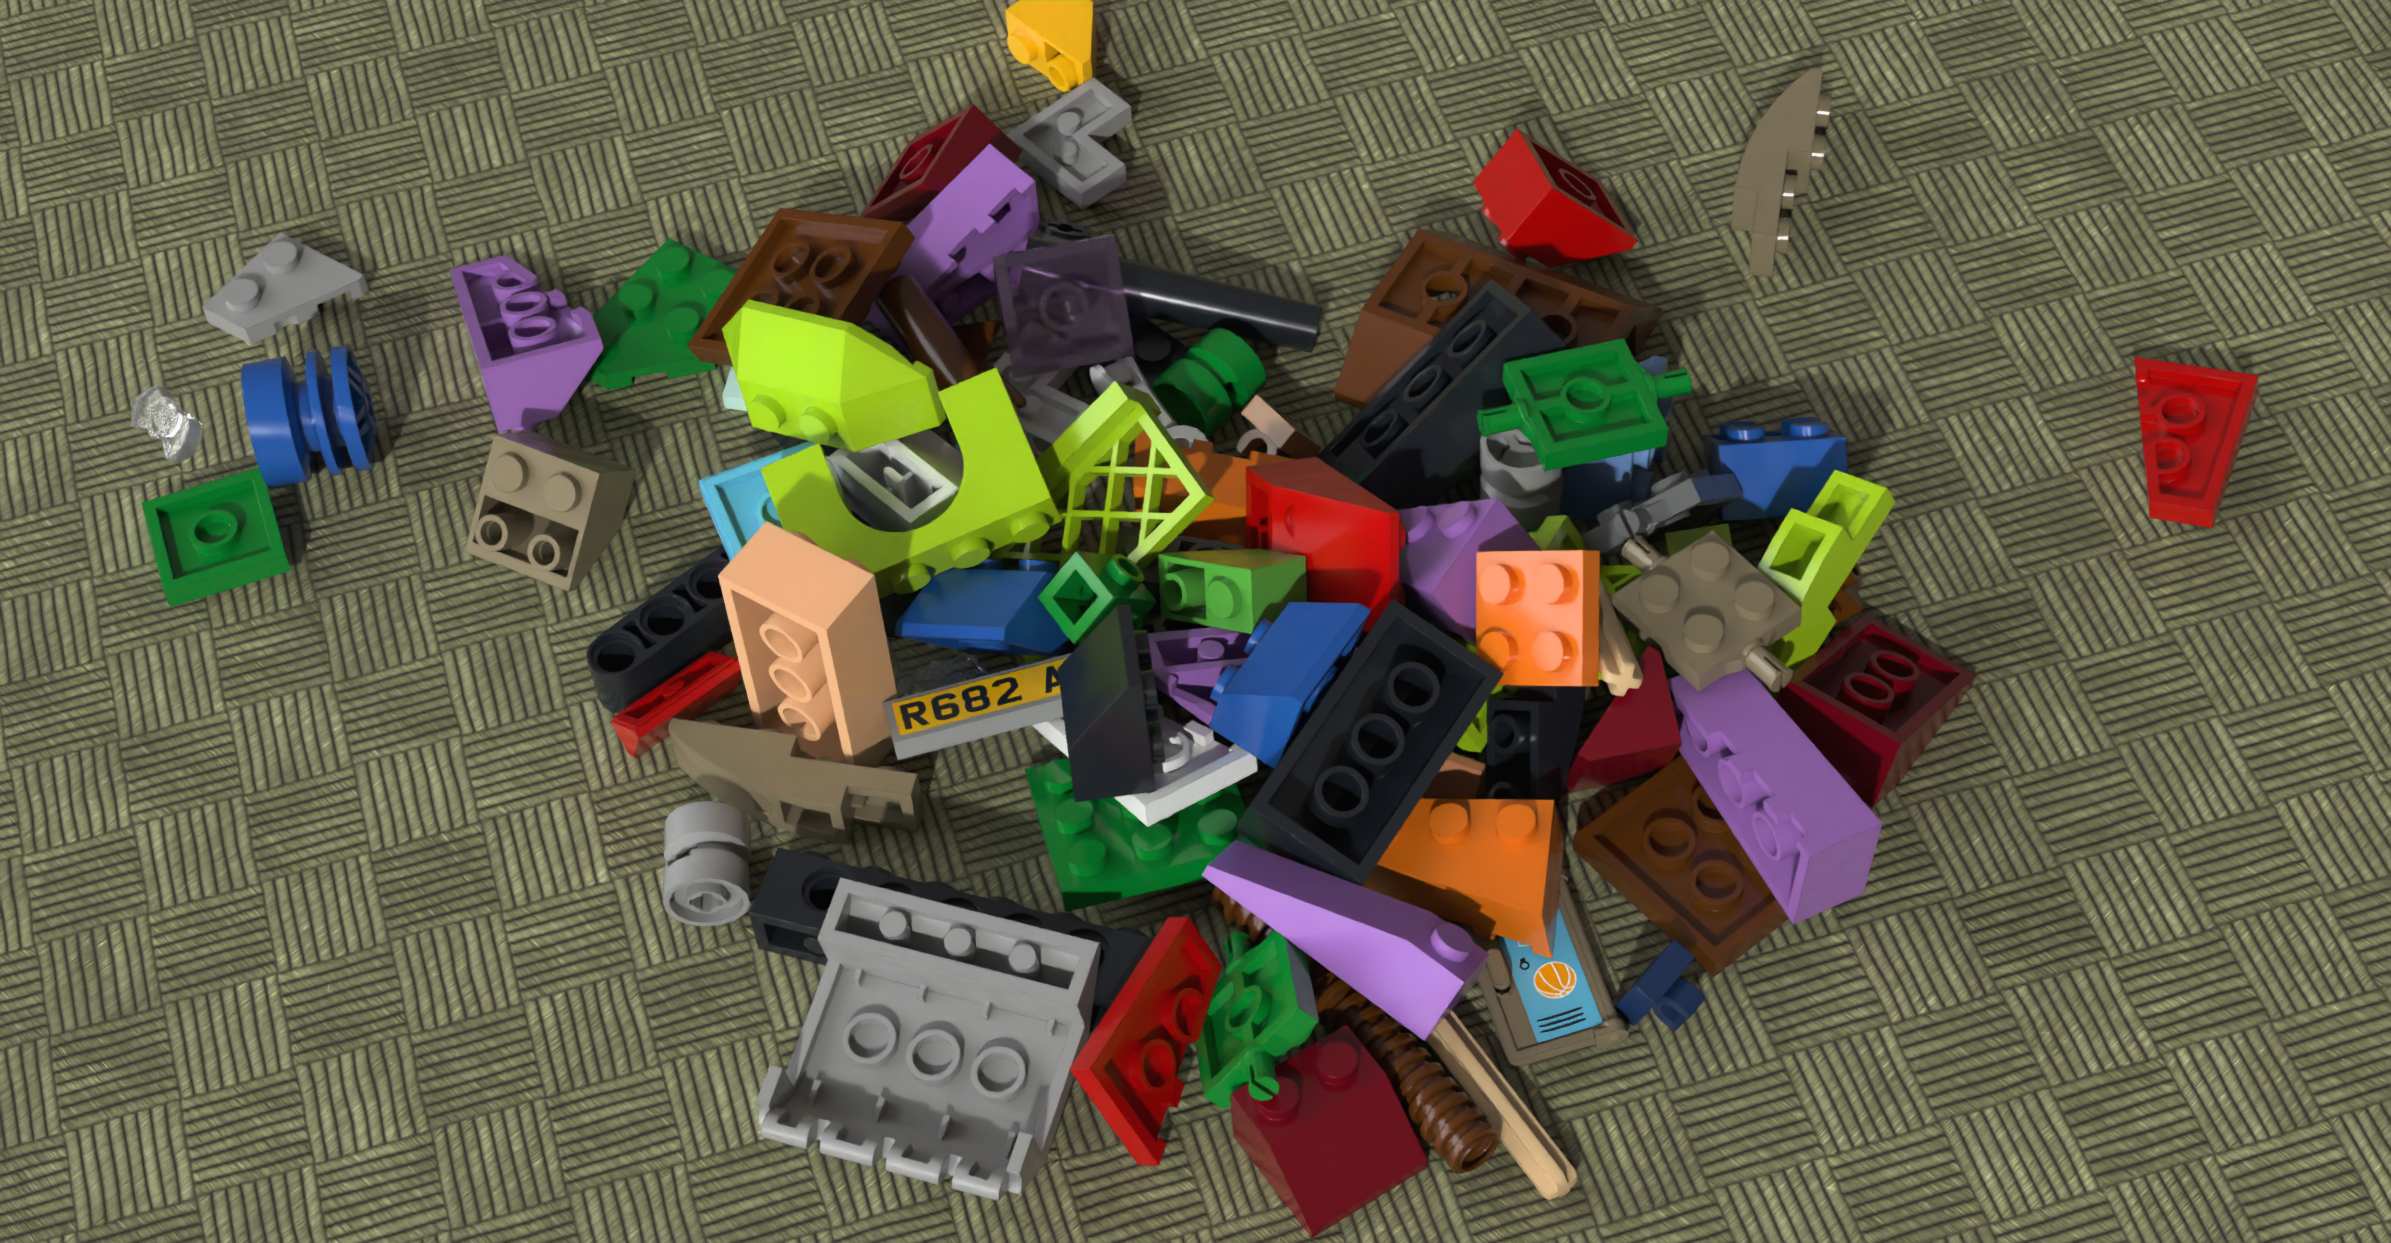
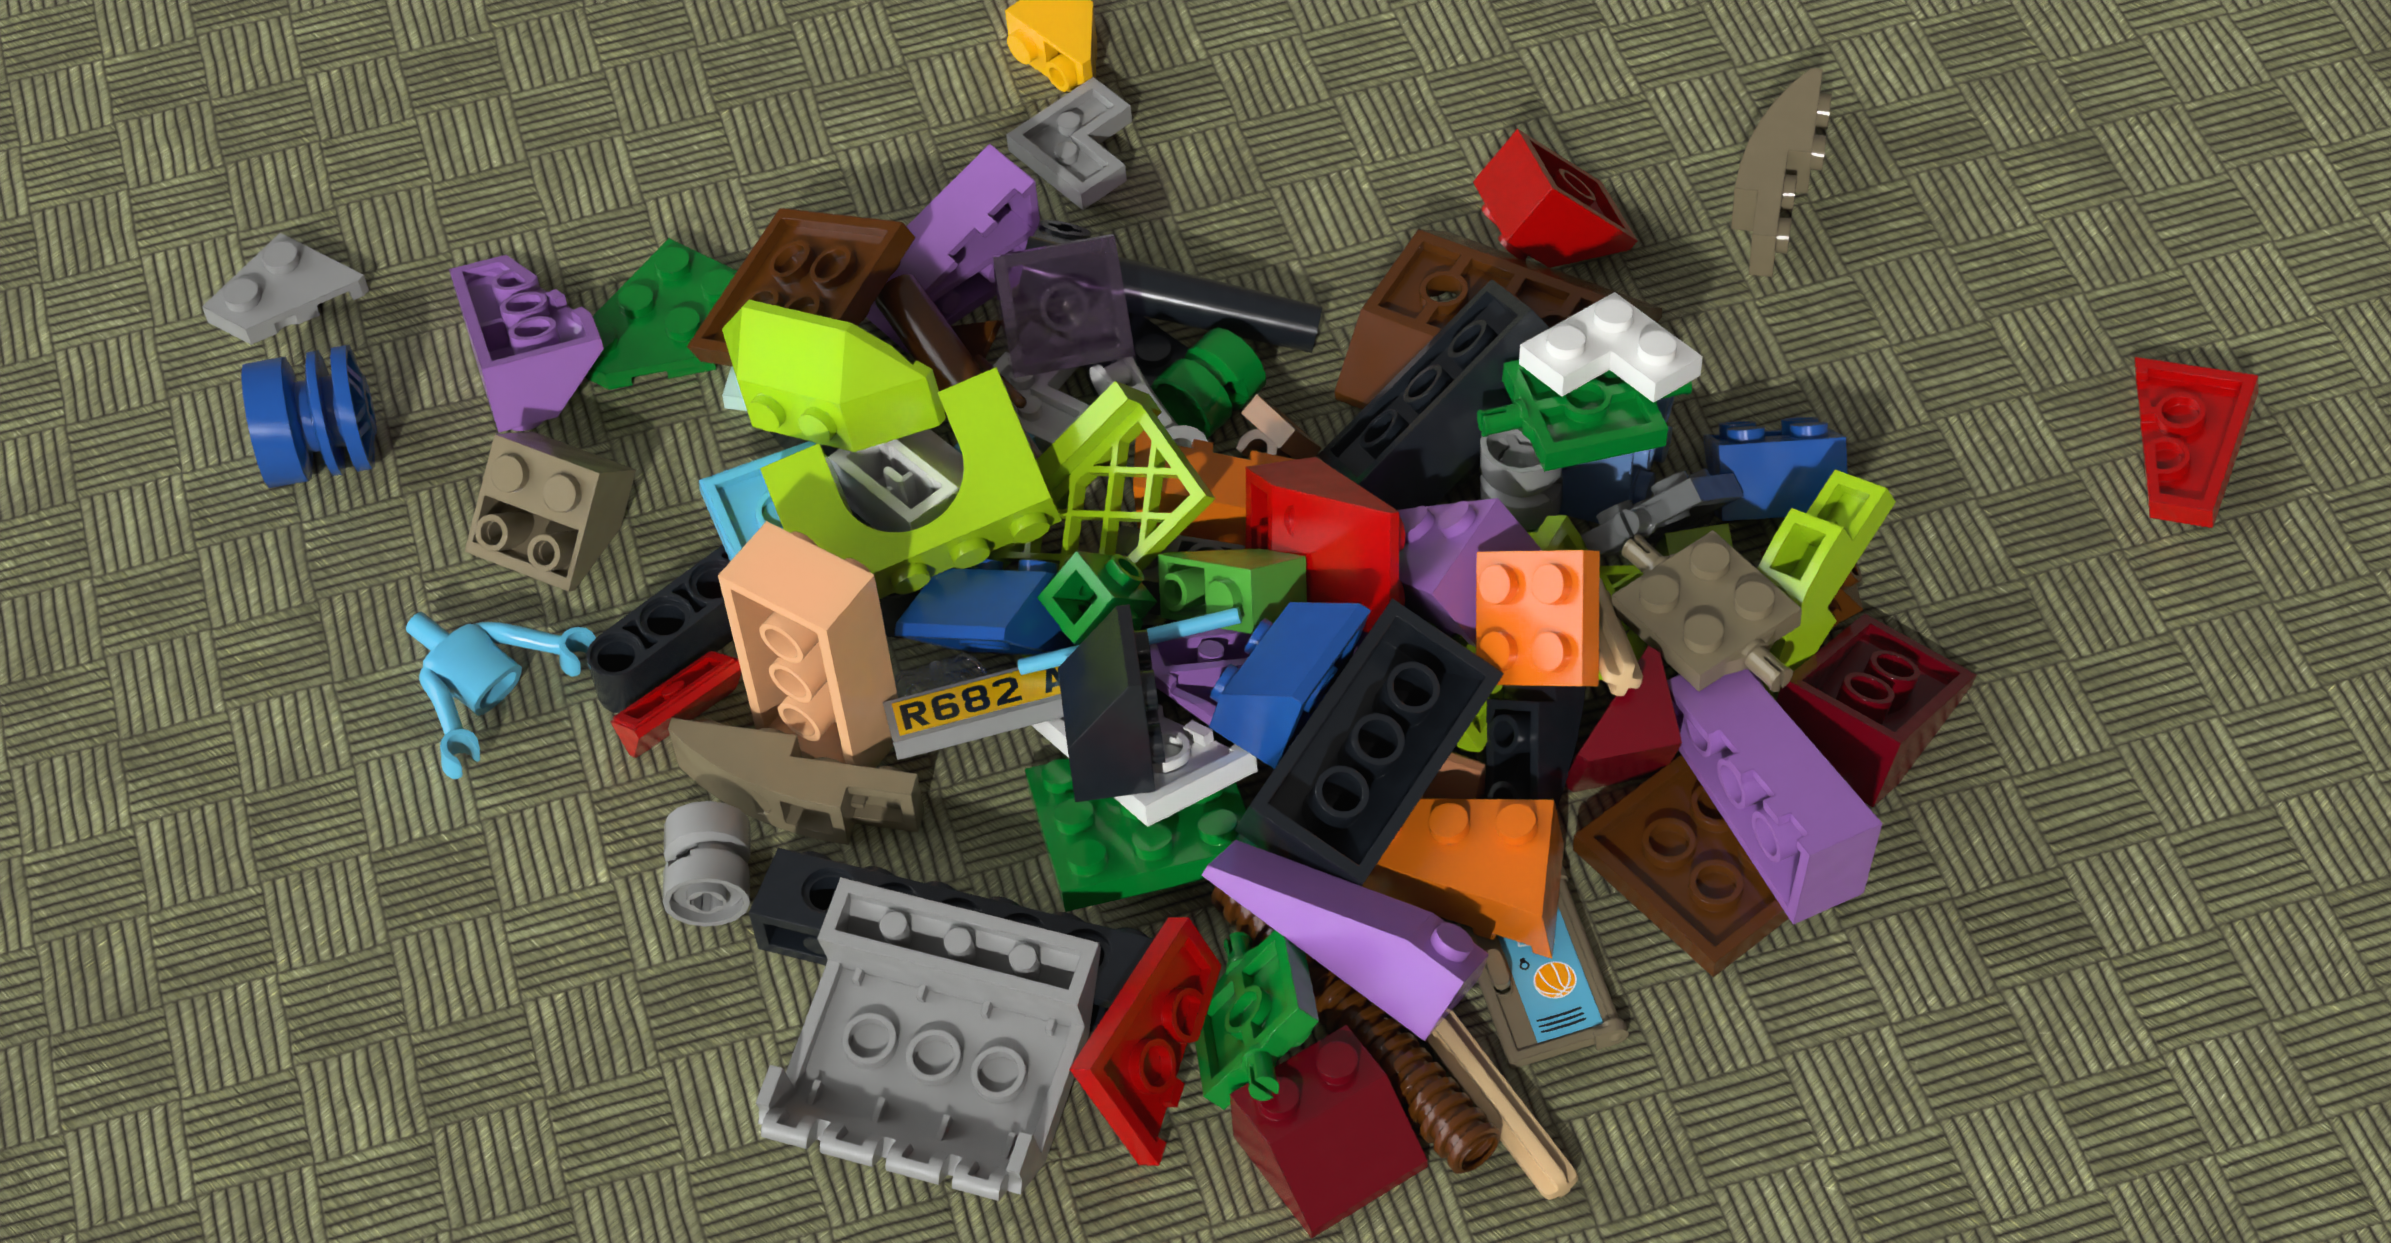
(165, 421): clear piece -> none
(215, 537): green plate -> none
(479, 673): none -> medium azure piece
(934, 162): dark red slope -> none
(1155, 634): none -> medium azure axle
(1611, 338): none -> white plate
(1662, 990): dark blue tile -> none

